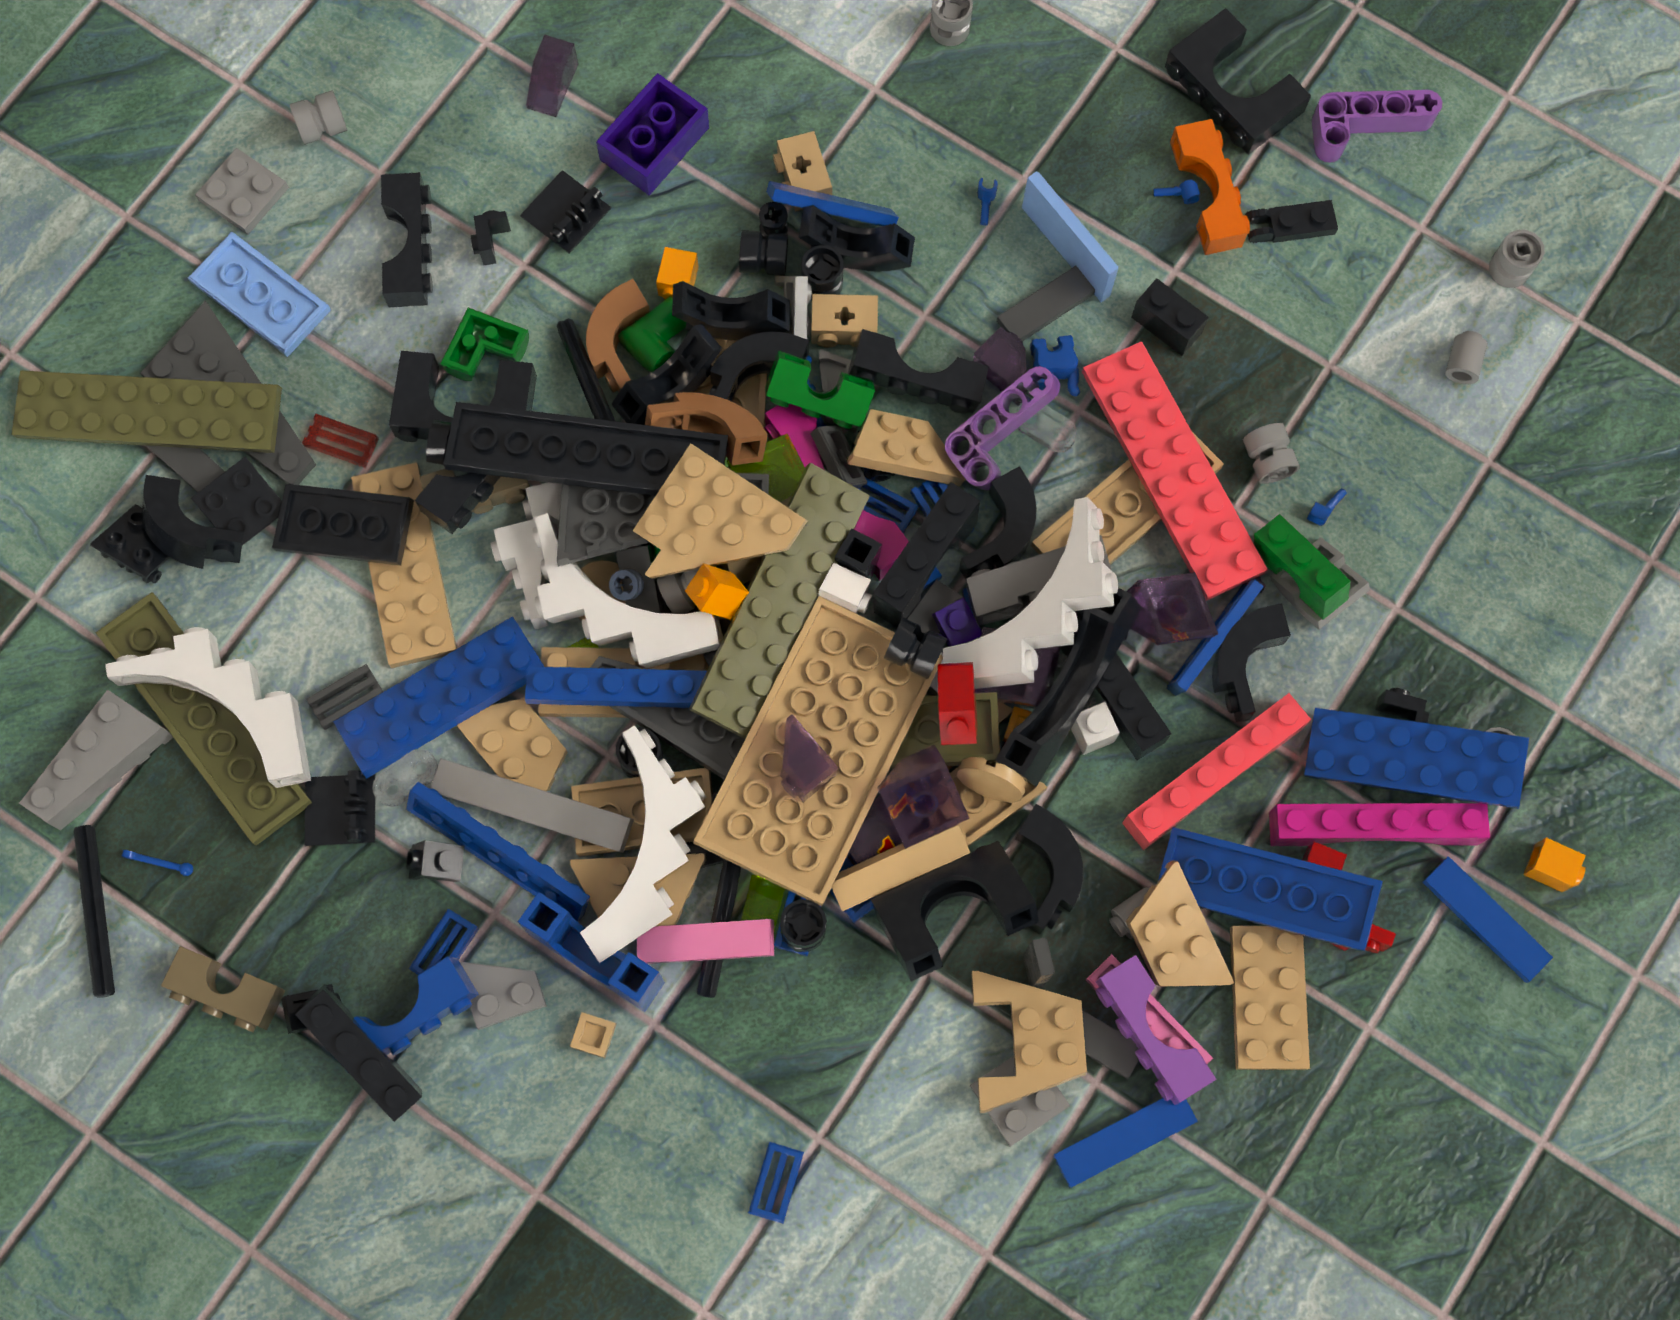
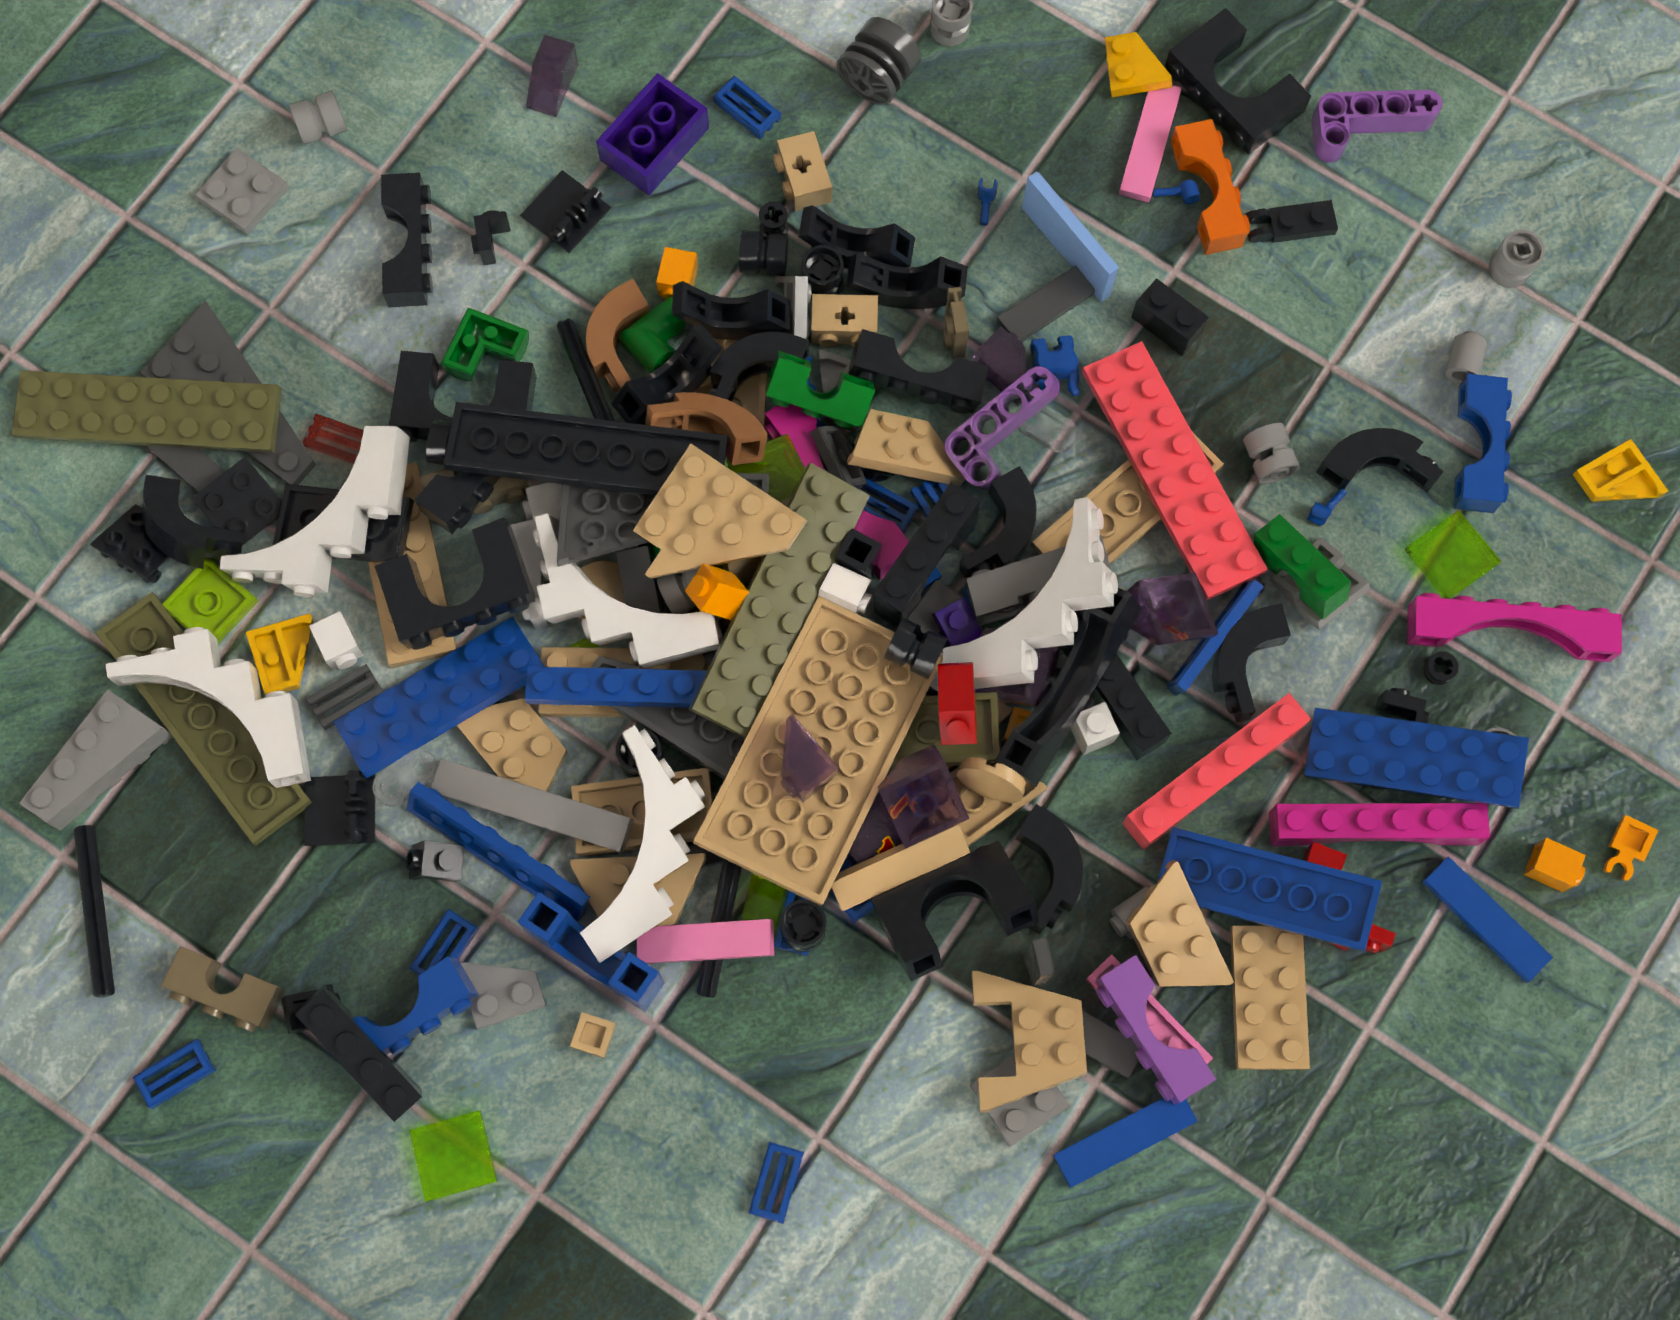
(185, 869): blue hinge -> none
(201, 1058): none -> blue tile
(210, 601): none -> lime tile
(259, 294): light blue tile -> none
(281, 652): none -> yellow wing
(336, 641): none -> white brick
(341, 529): none -> white arch
(453, 1156): none -> clear neon green tile
(502, 590): none -> black arch
(615, 586): sand blue bush -> none
(765, 123): none -> blue tile
(831, 204): blue tile -> none
(878, 60): none -> dark grey wheel
(906, 286): none -> black arch
(956, 324): none -> dark tan plate
(1134, 66): none -> yellow wing
(1149, 143): none -> bright pink tile
(1379, 448): none -> black arch
(1441, 658): none -> black bush
(1452, 555): none -> clear neon green tile
(1484, 405): none -> blue arch
(1583, 634): none -> dark pink arch
(1620, 476): none -> yellow wing
(1631, 841): none -> light orange plate

